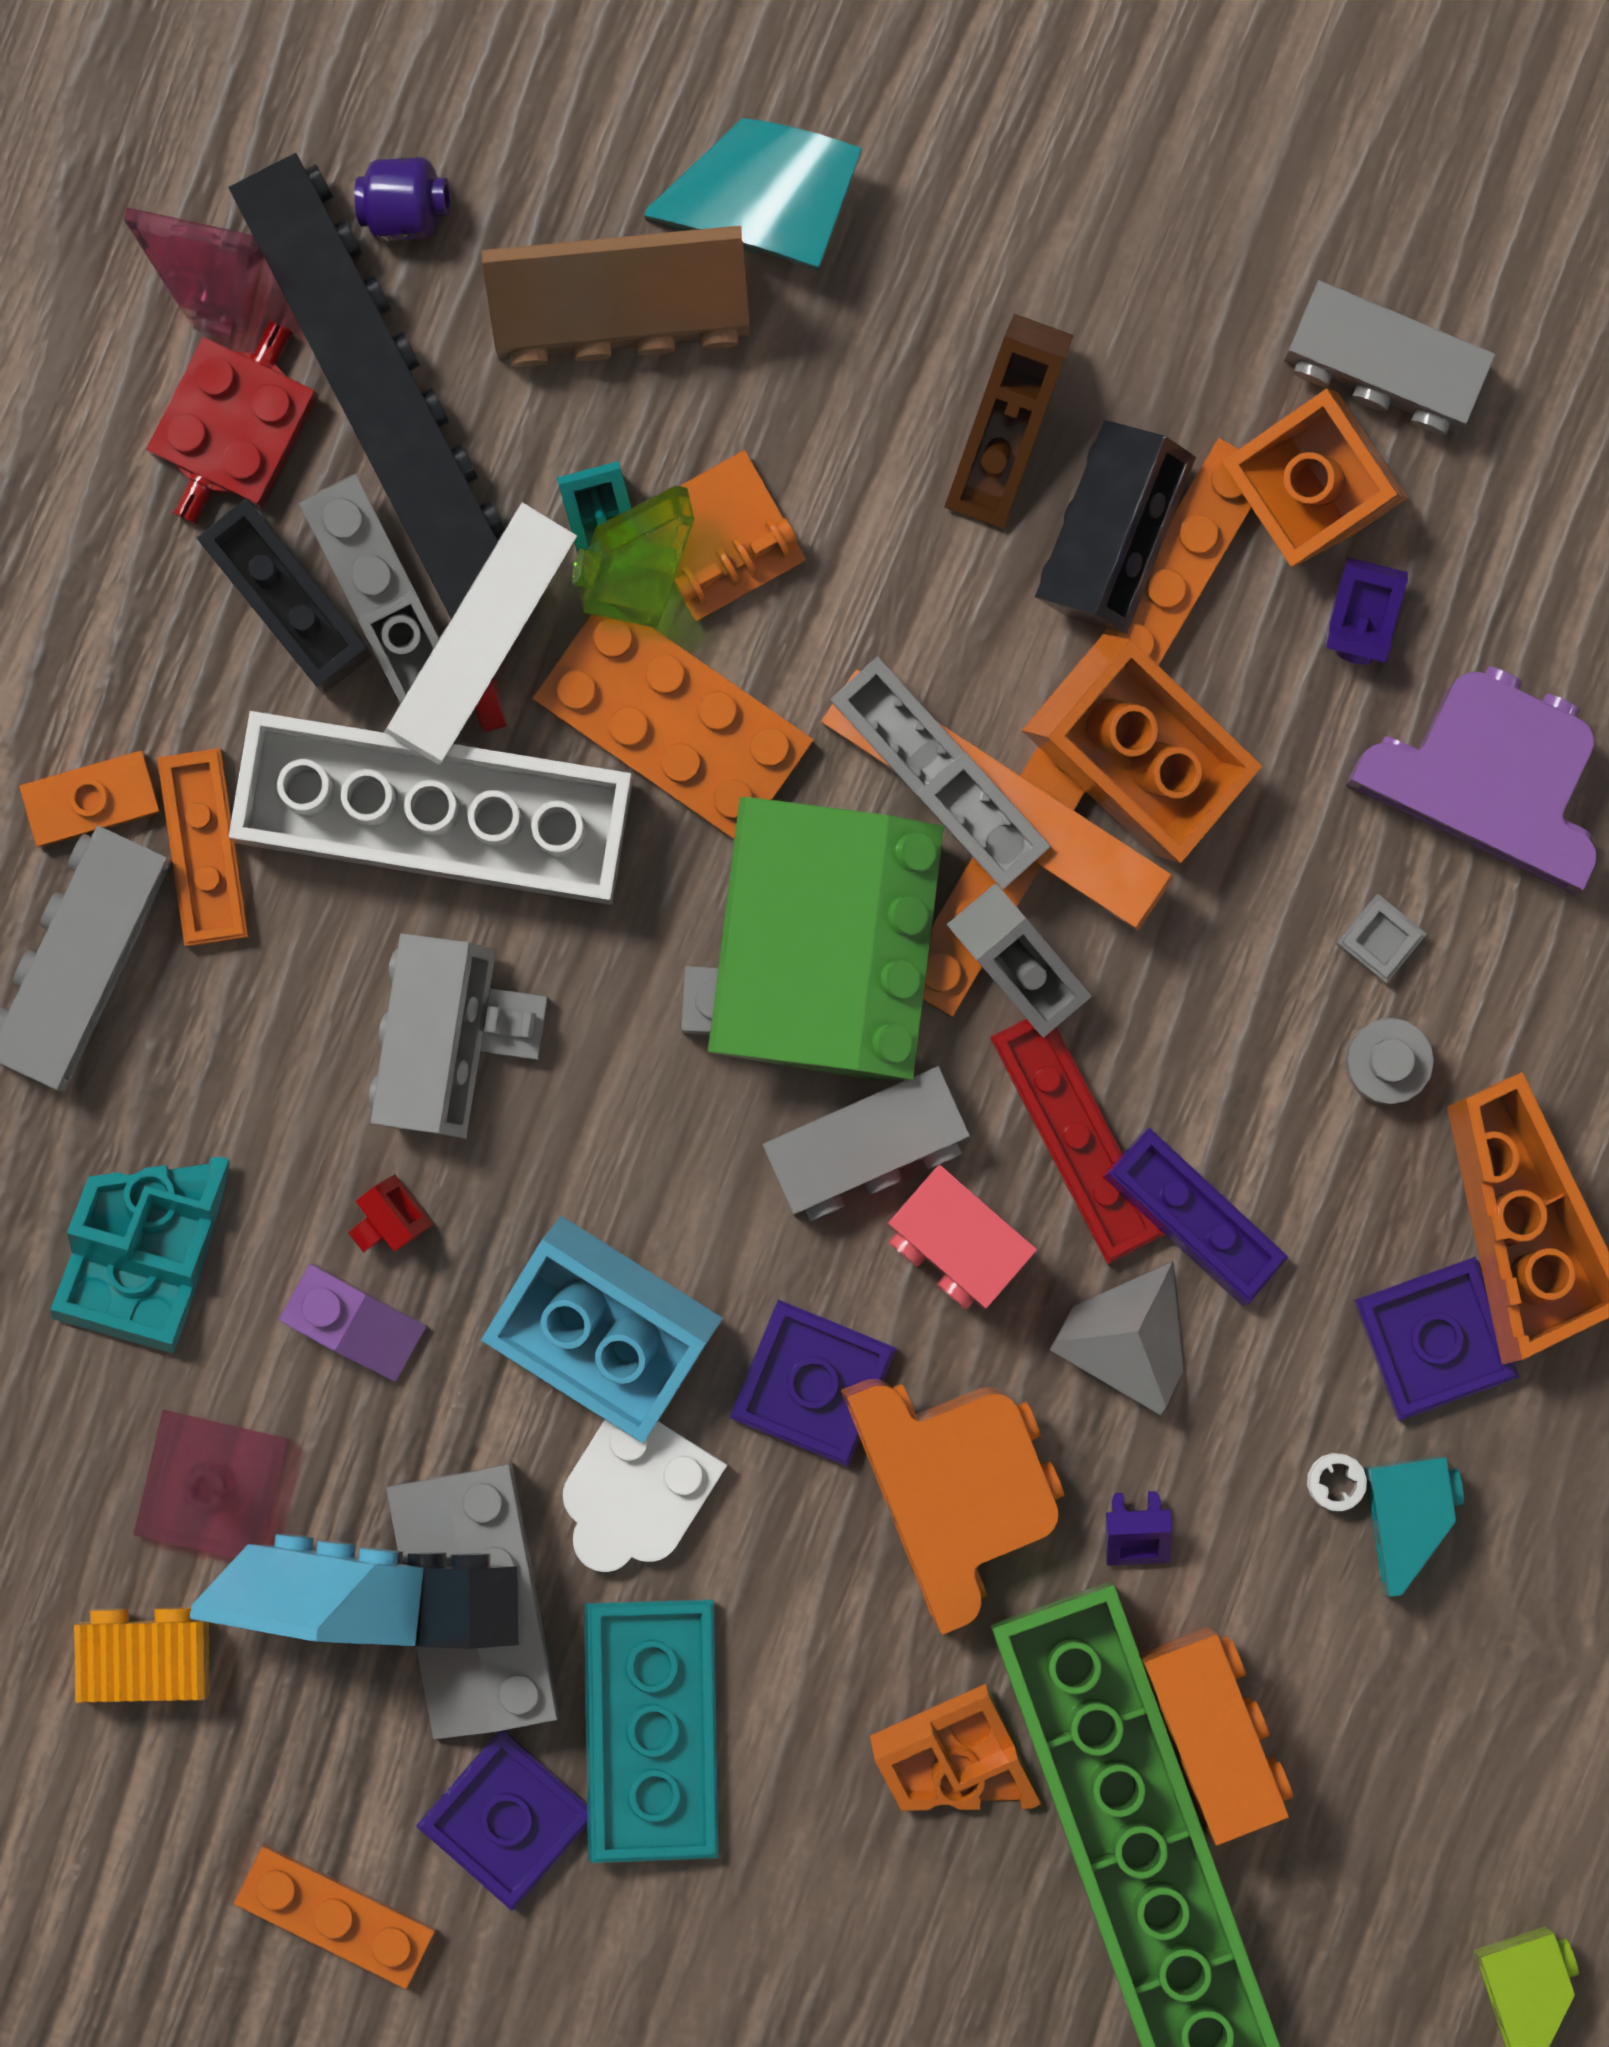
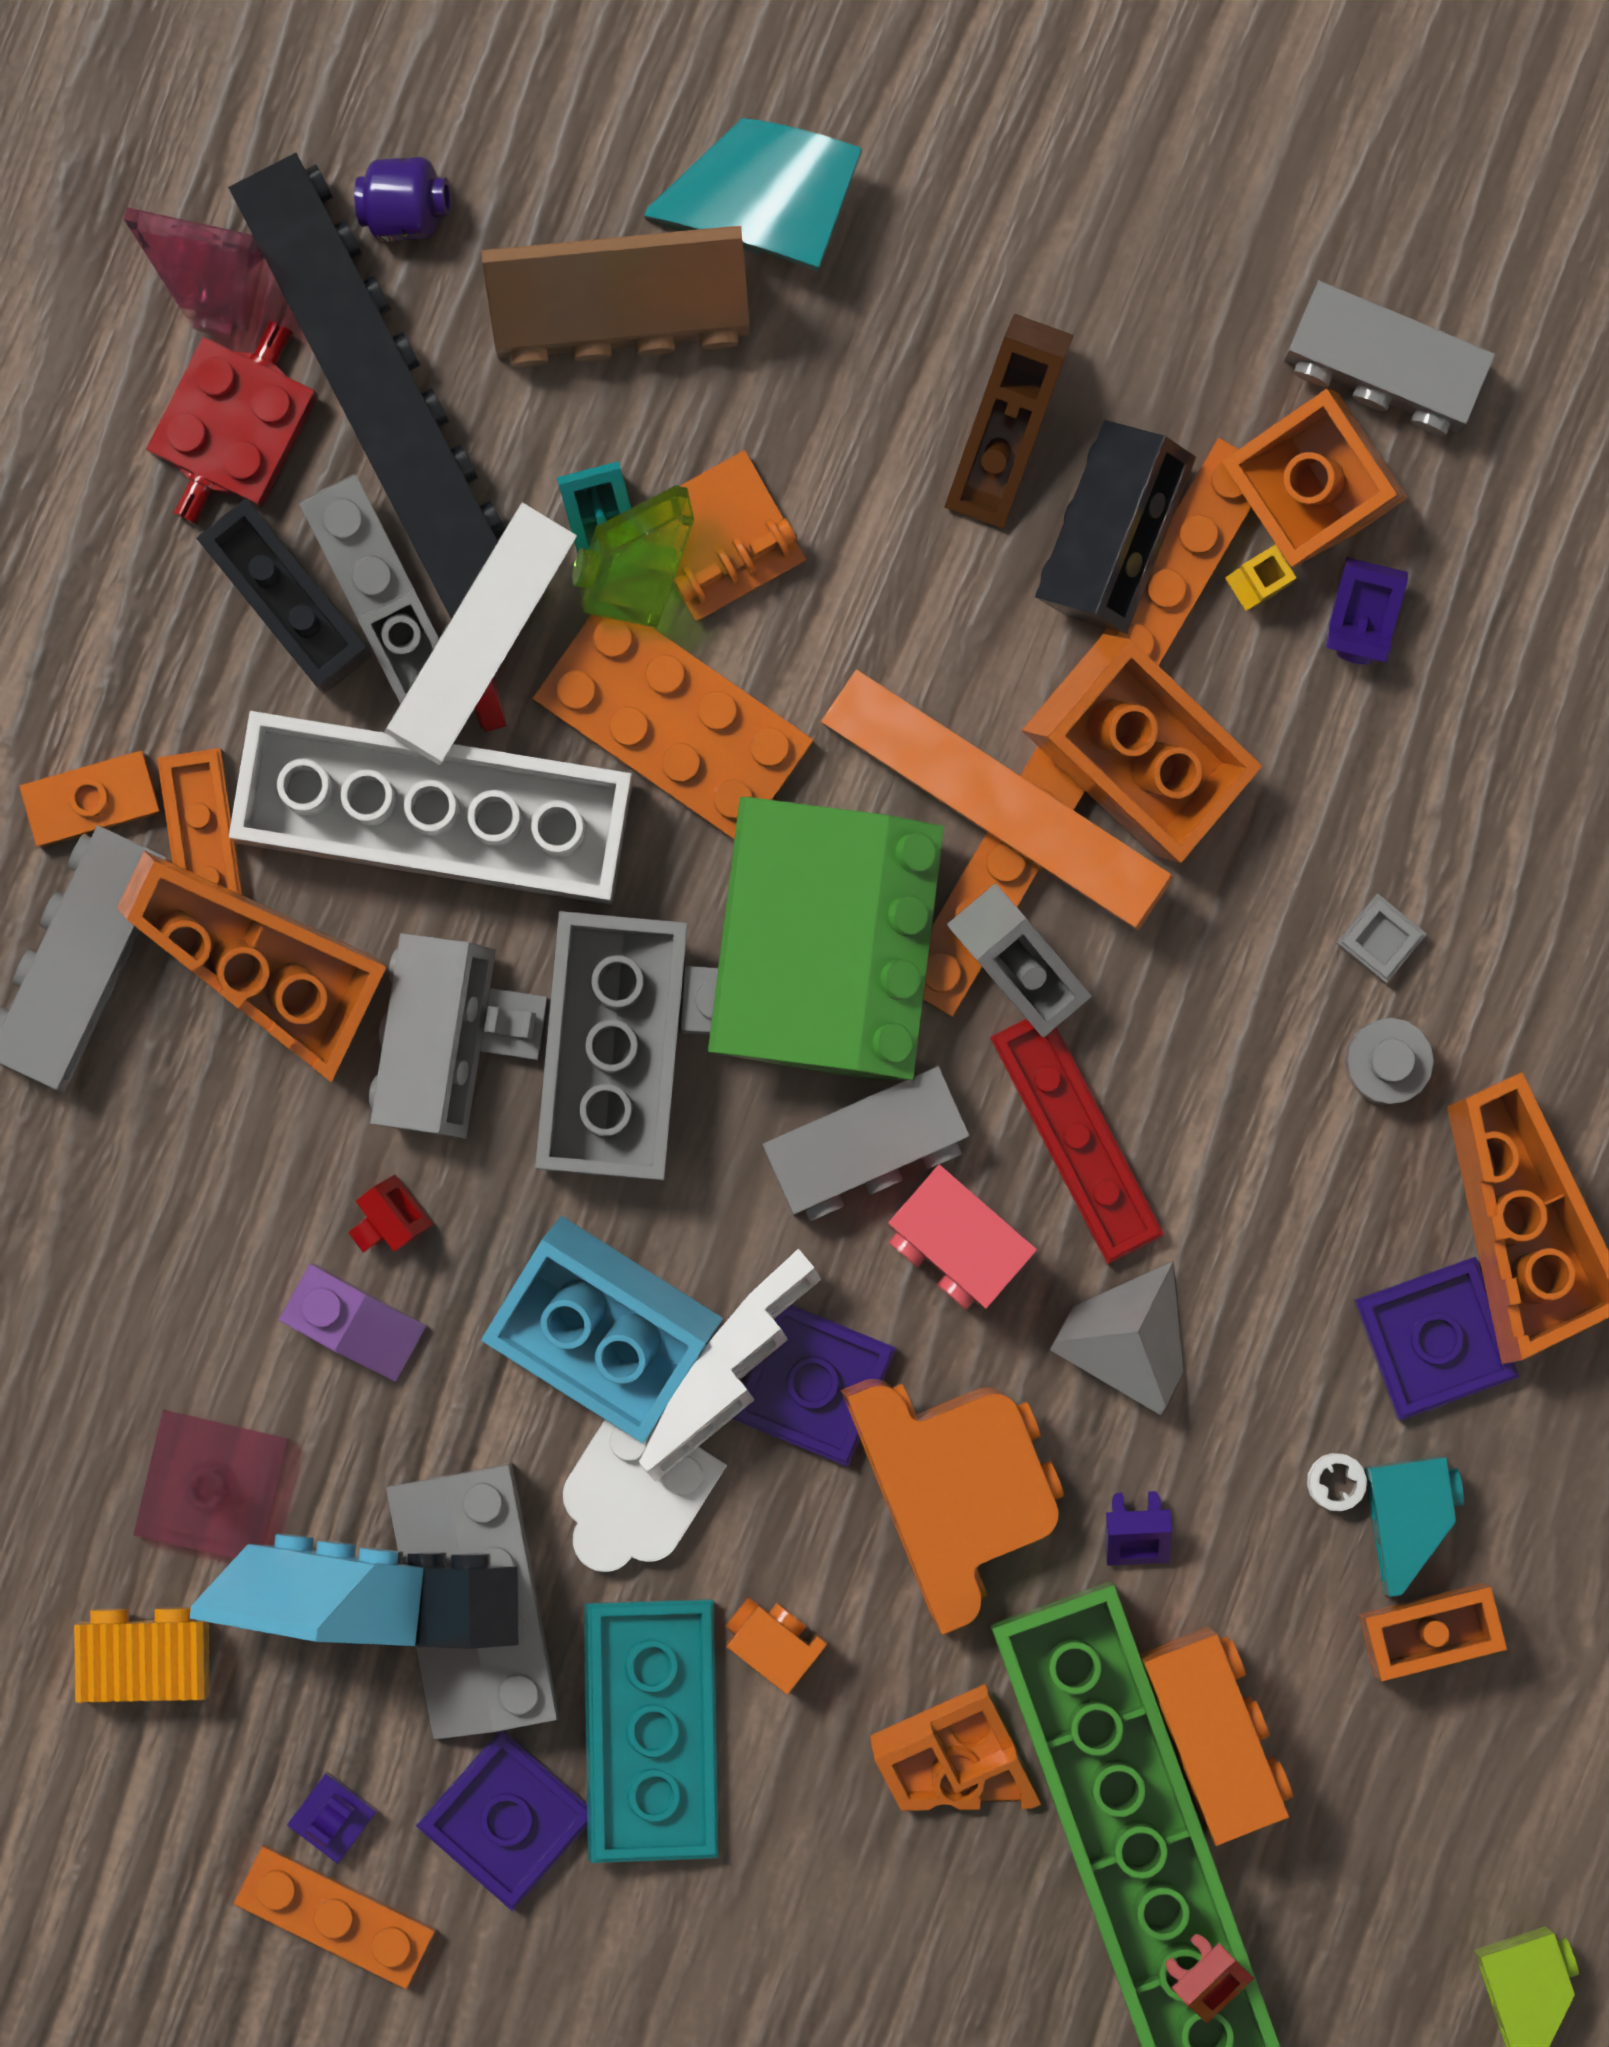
(140, 1251): teal slope -> none
(268, 965): none -> orange wedge
(332, 1817): none -> dark purple tile
(611, 1046): none -> light grey slope
(712, 1388): none -> white slope
(773, 1643): none -> orange brick
(940, 773): light grey slope -> none
(1196, 1217): dark purple tile -> none
(1211, 1981): none -> red tile
(1261, 578): none -> yellow piece
(1432, 1631): none -> orange brick
(1493, 775): medium lavender brick -> none

